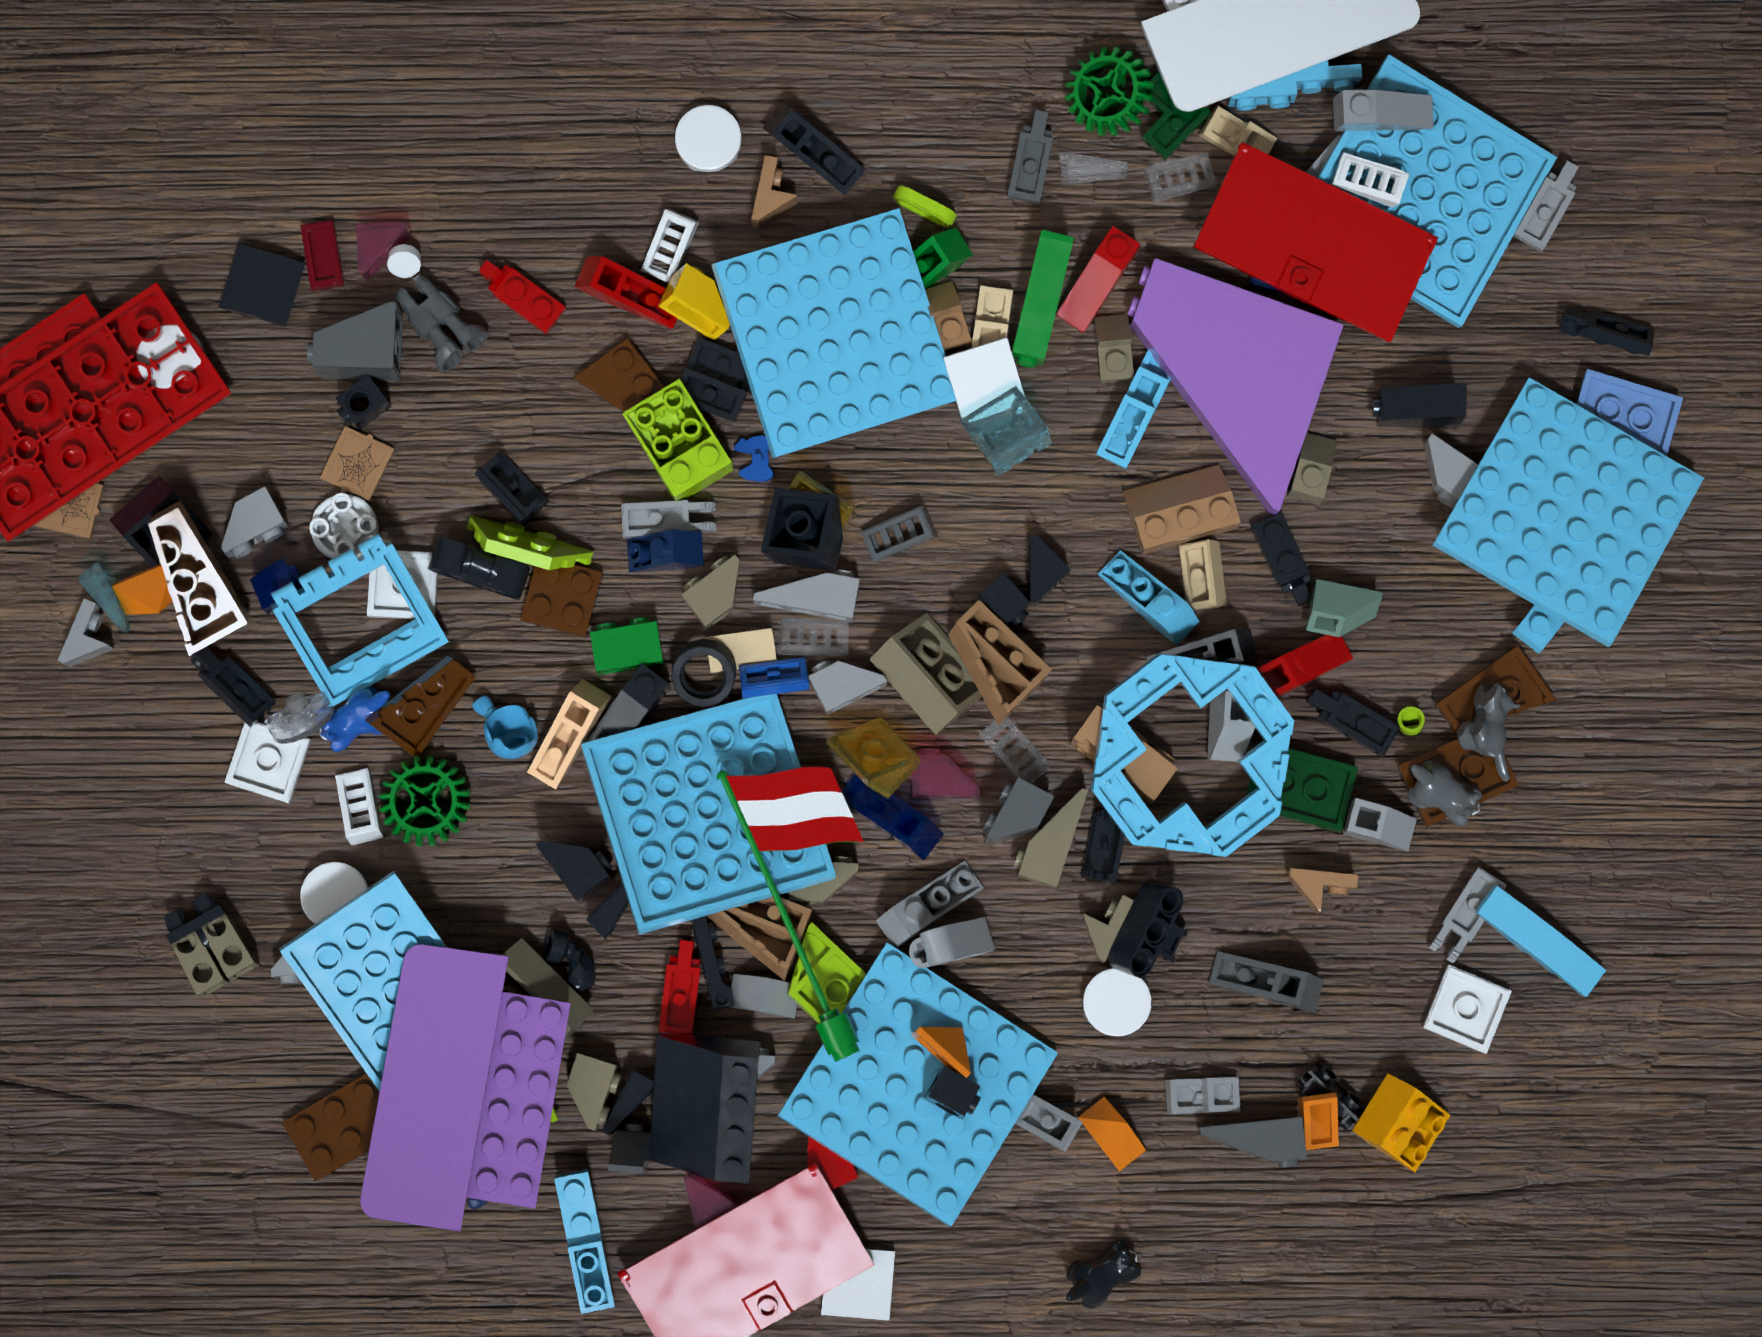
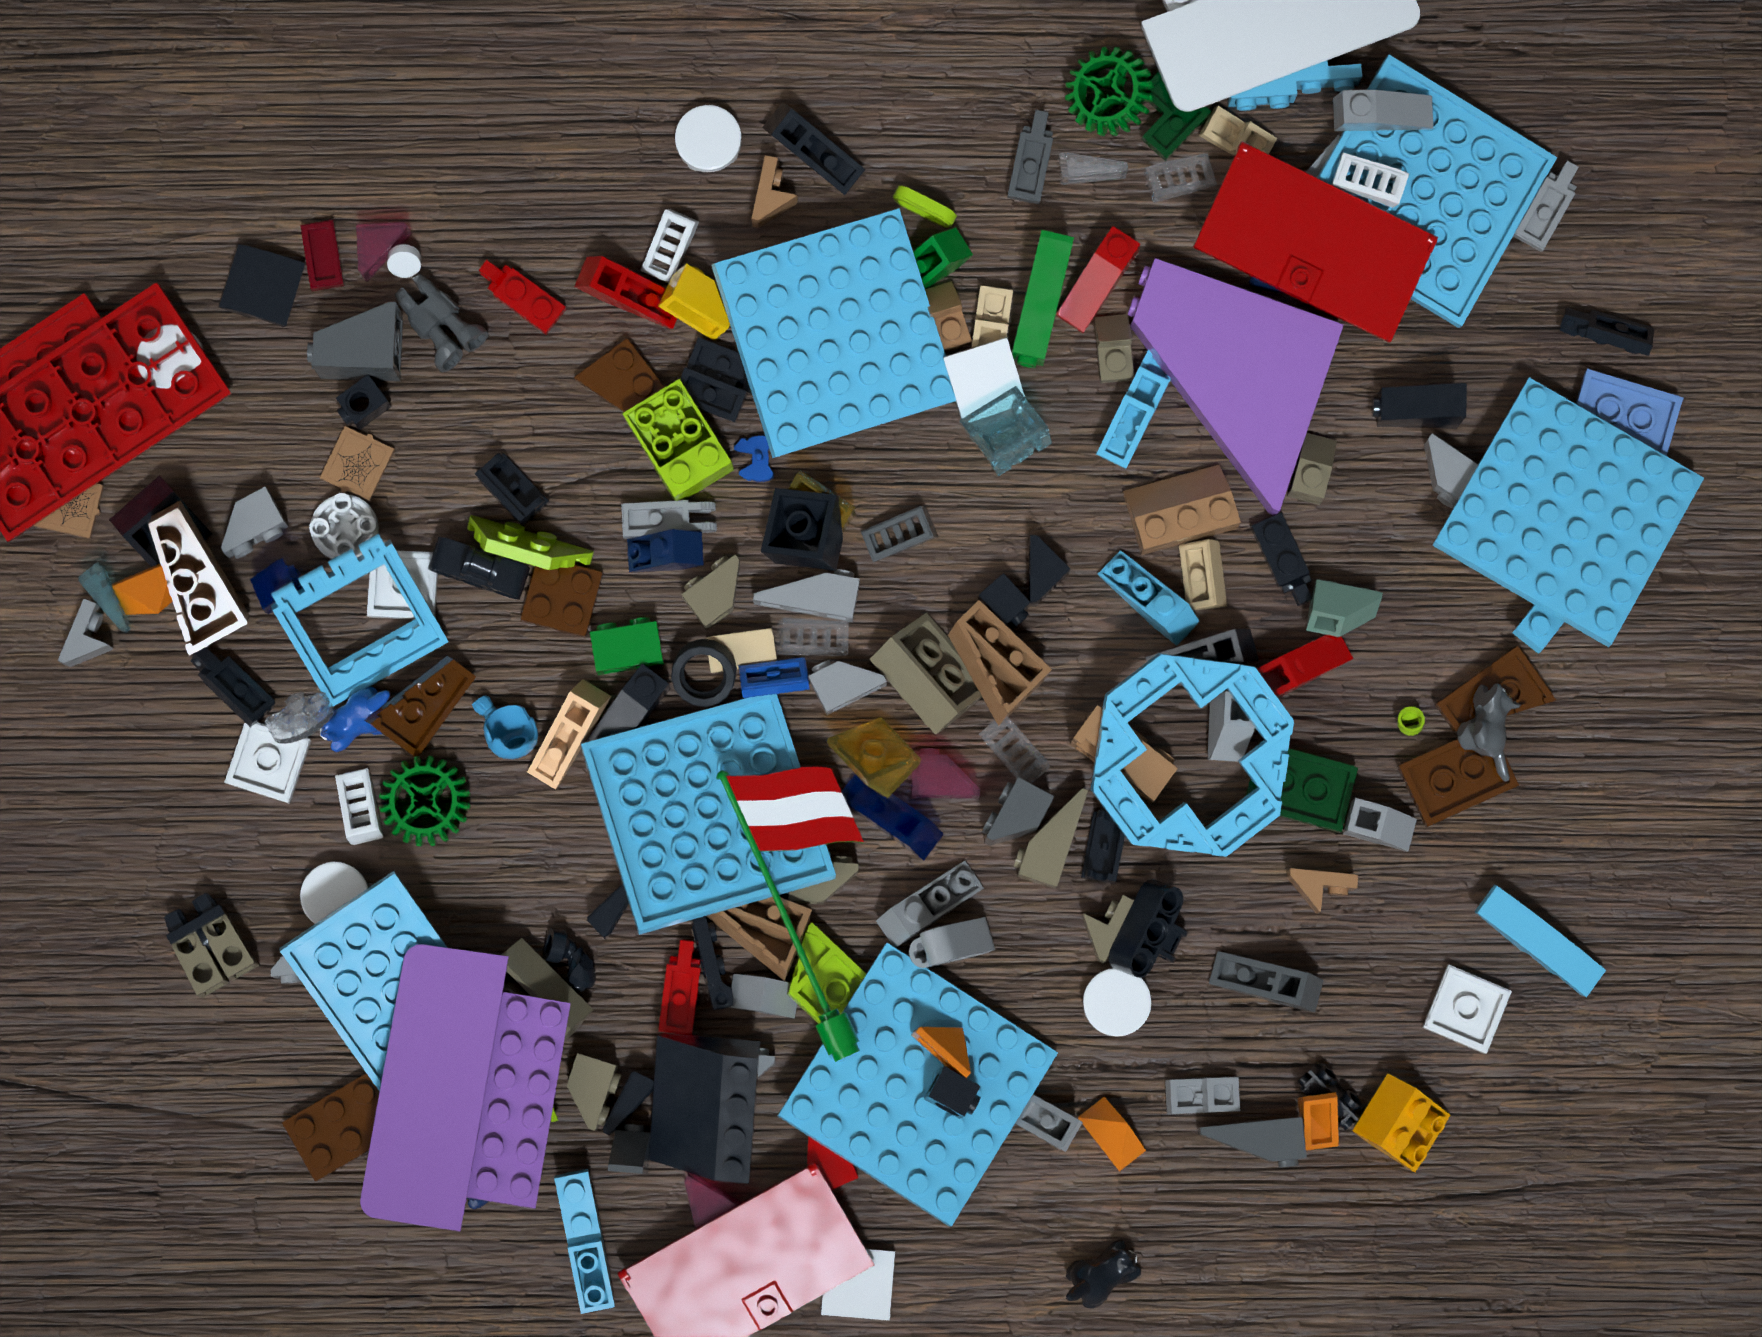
(577, 868): black slope -> none
(1355, 720): black hinge -> none
(1440, 790): dark grey animal -> none
(1462, 916): light grey hinge -> none

